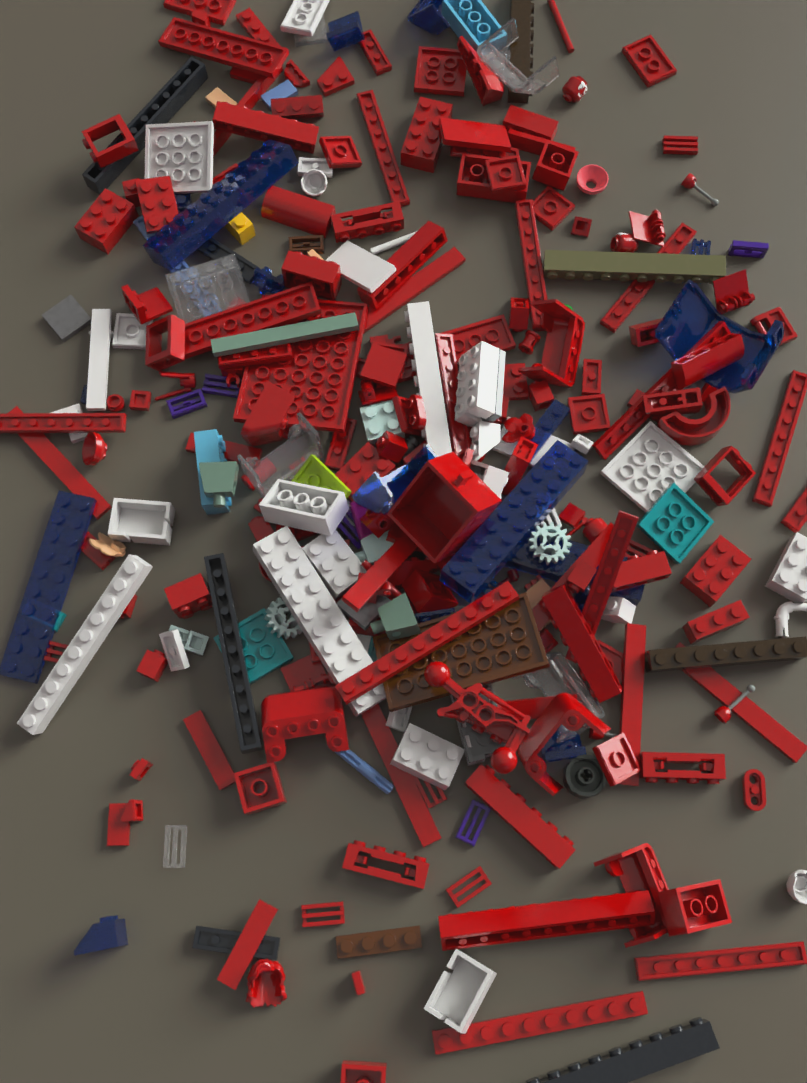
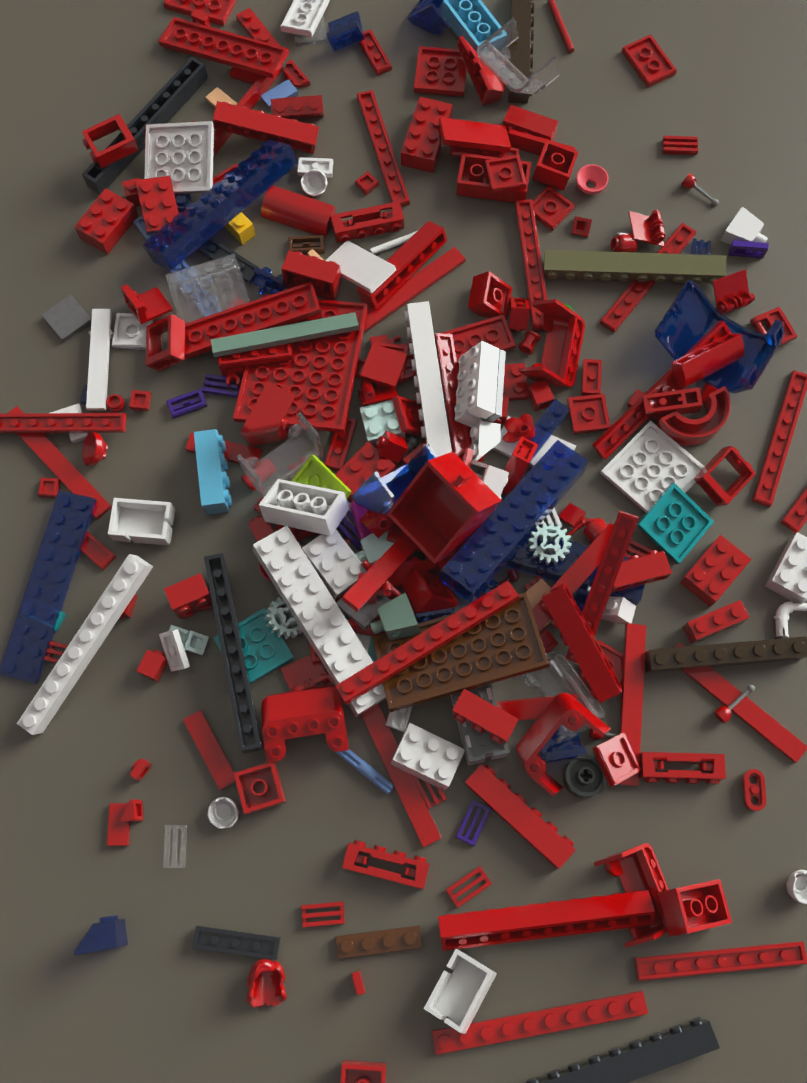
(49, 487): none -> red tile
(108, 546): light nougat plate -> none
(187, 380): red plant -> none
(219, 480): sand green torso -> none
(223, 812): none -> white hair
(247, 944): red tile -> none
(335, 78): red wing -> none
(340, 152): red tile -> none
(366, 183): none -> red tile
(416, 412): red plate -> none
(489, 296): none -> red slope
(503, 758): red piece -> none
(574, 89): red head -> none
(580, 576): red brick -> none
(582, 444): white tile -> none
(644, 333): red brick -> none
(744, 228): none -> white torso

